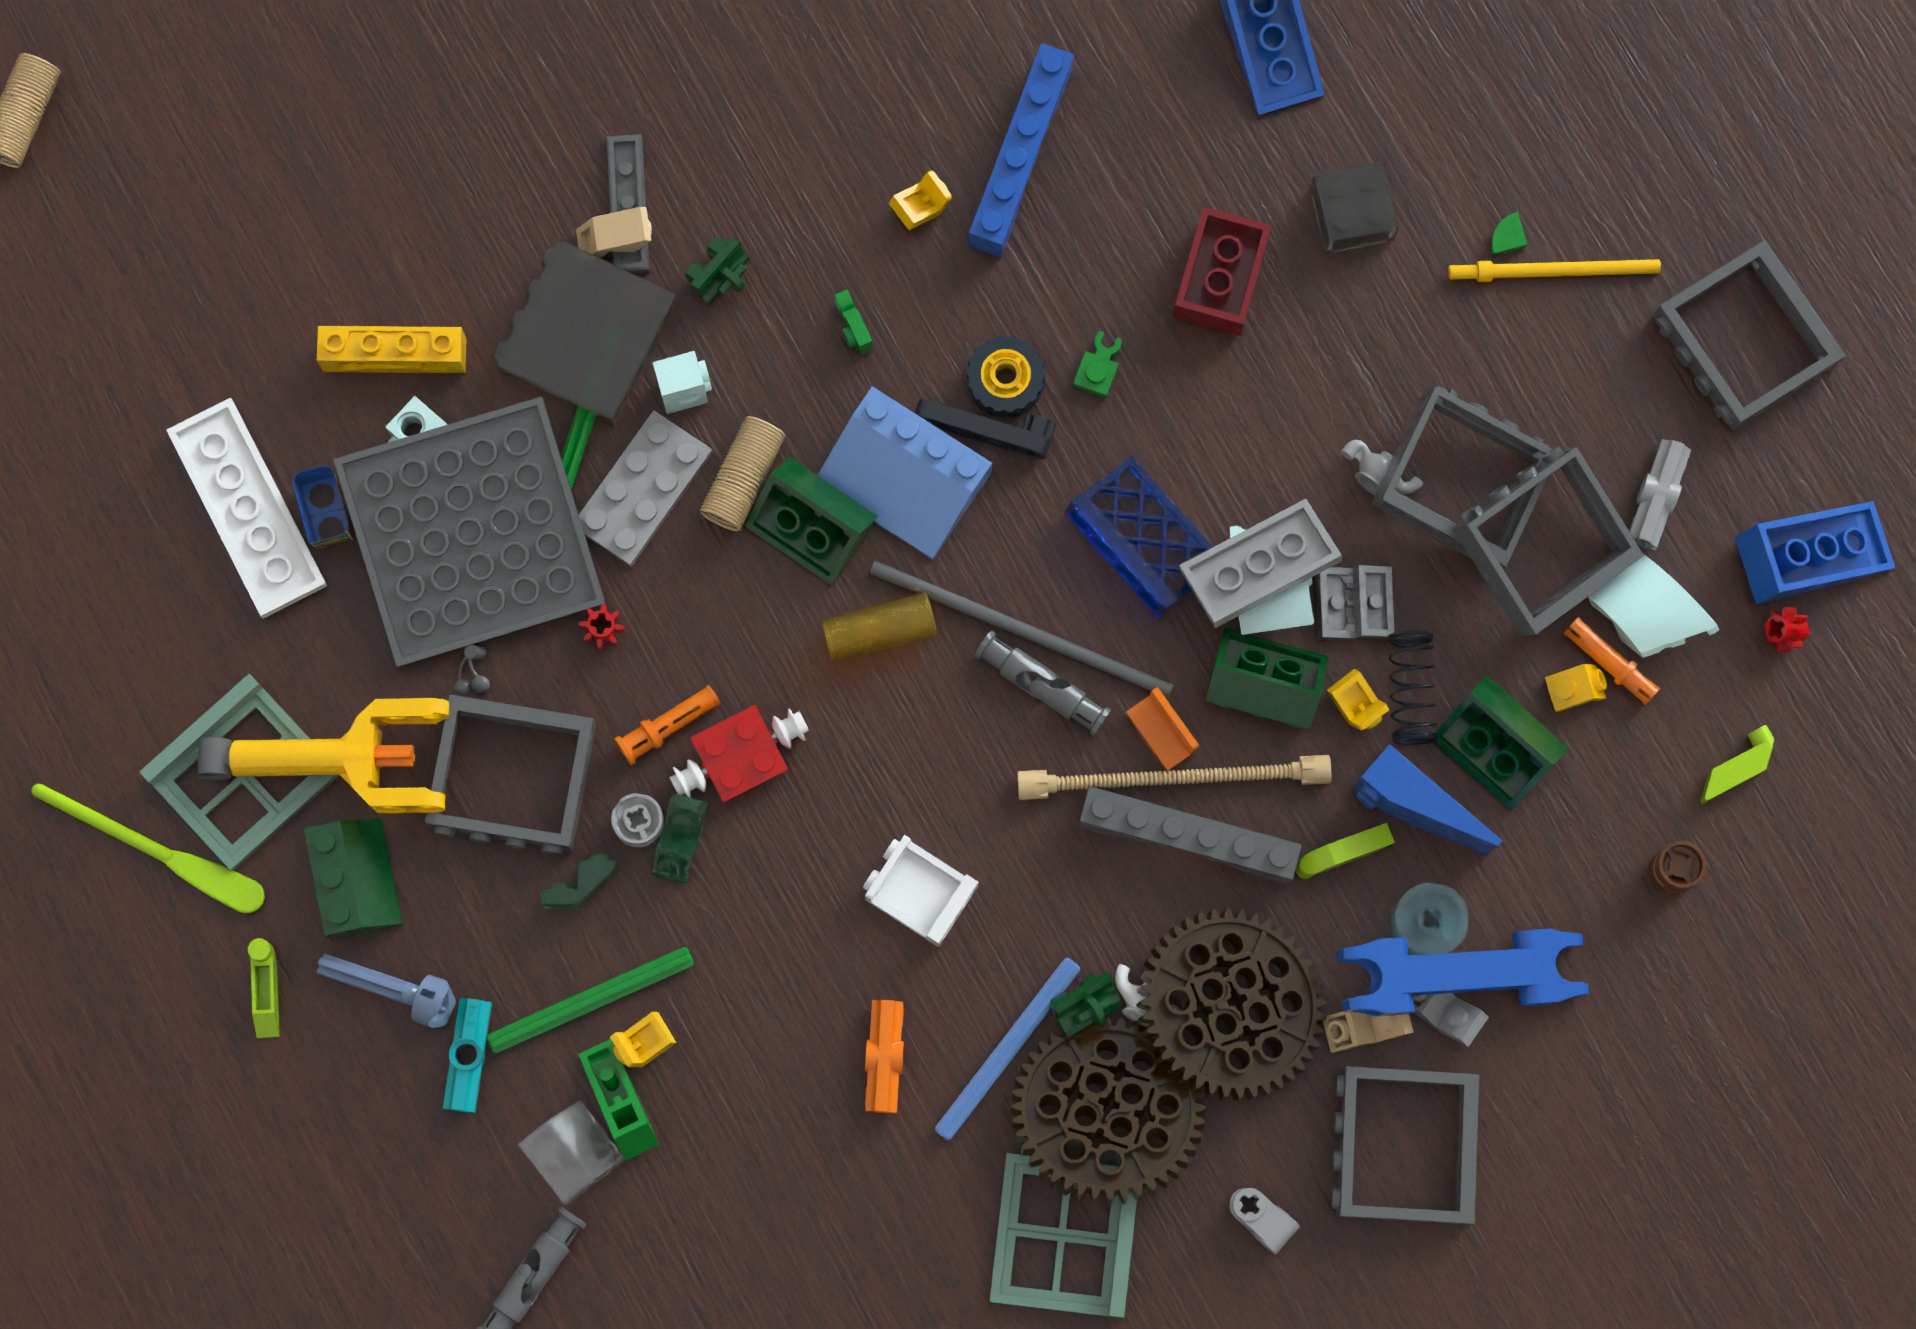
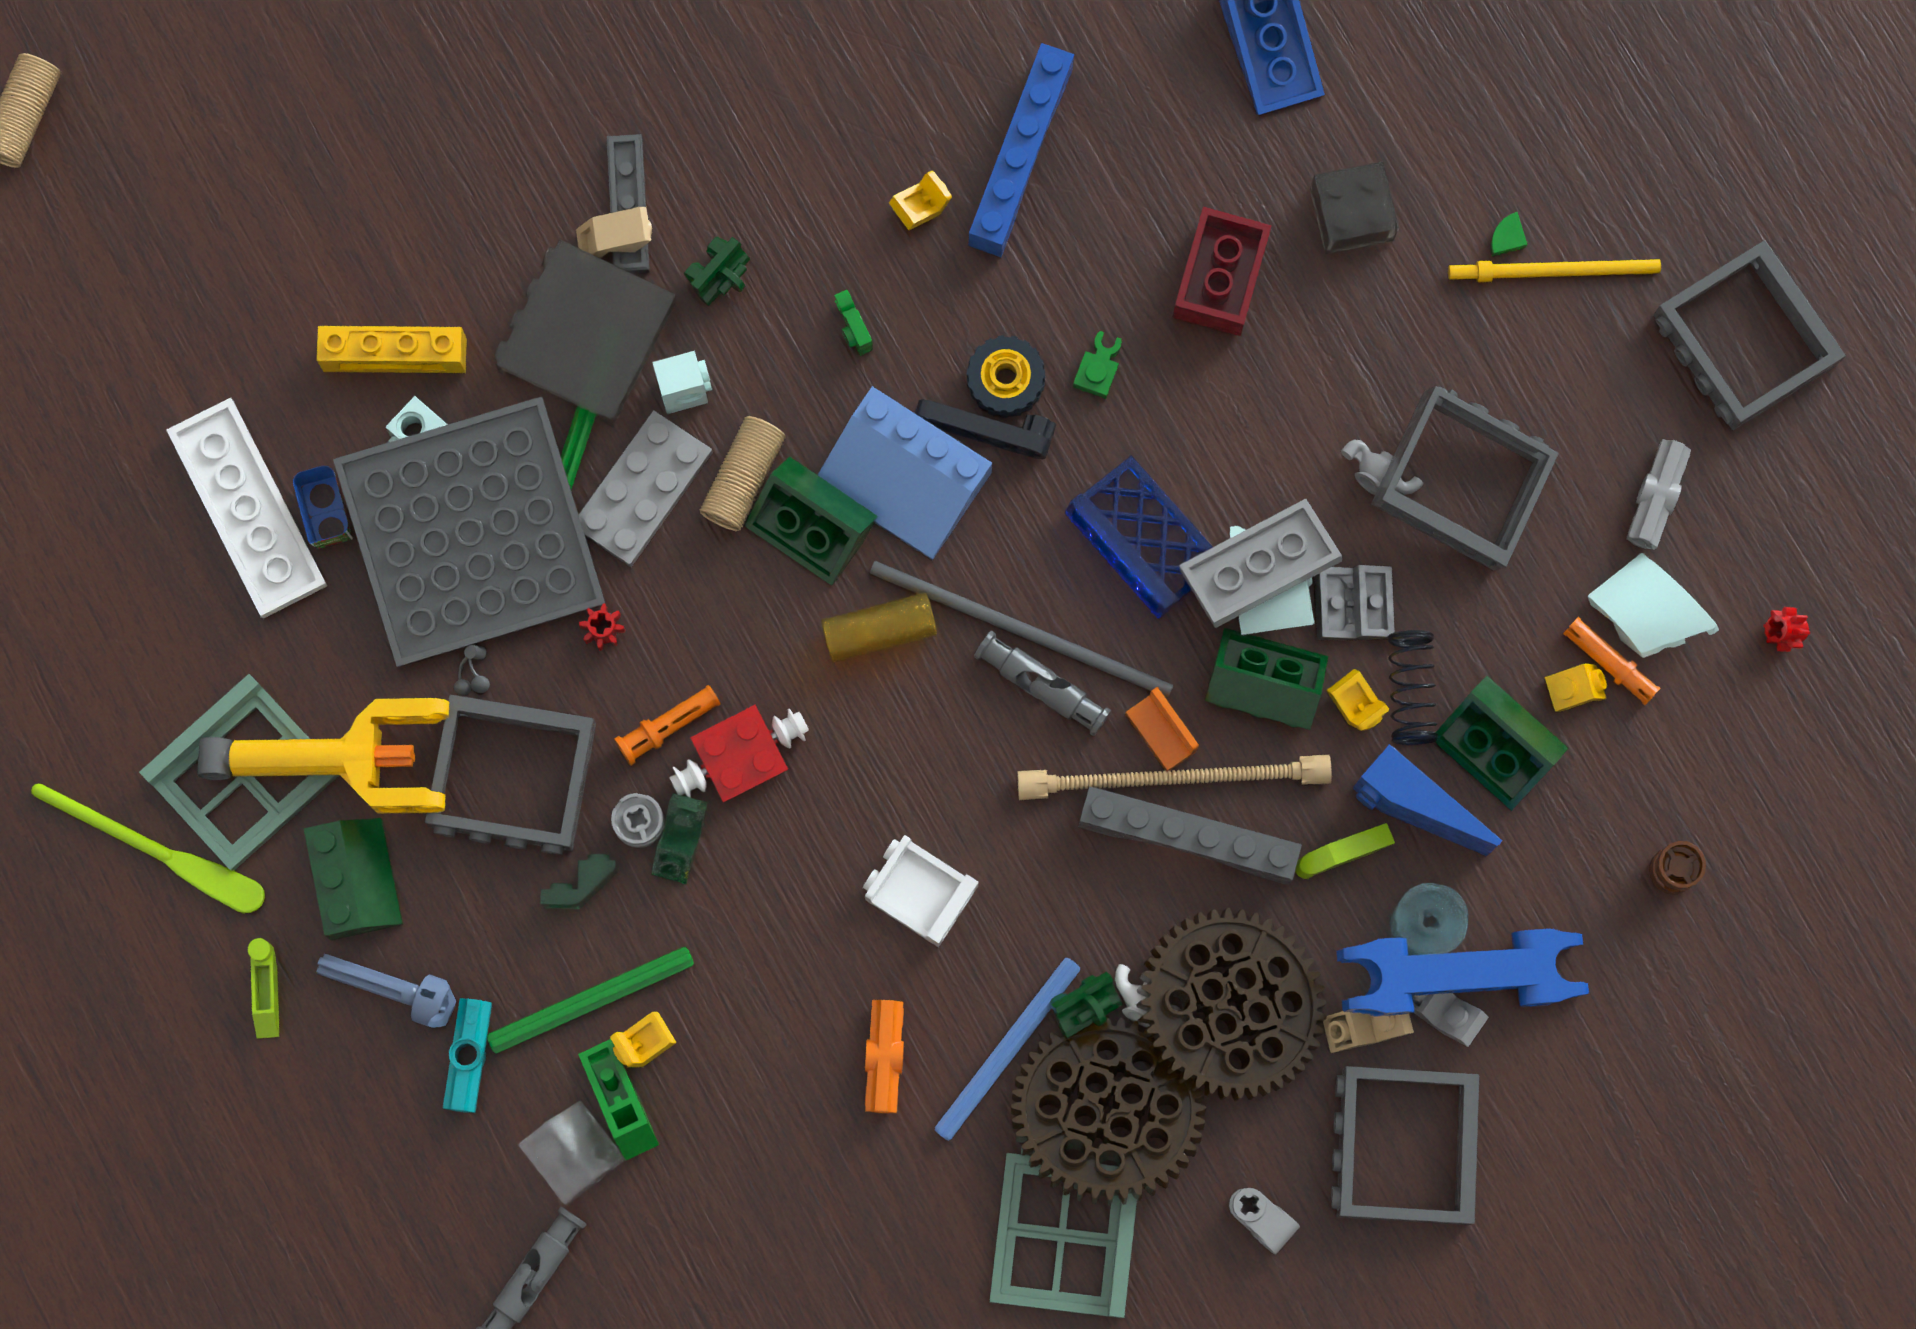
(1600, 509): dark grey window -> none
(1740, 767): lime piece -> none
(1813, 551): blue slope -> none

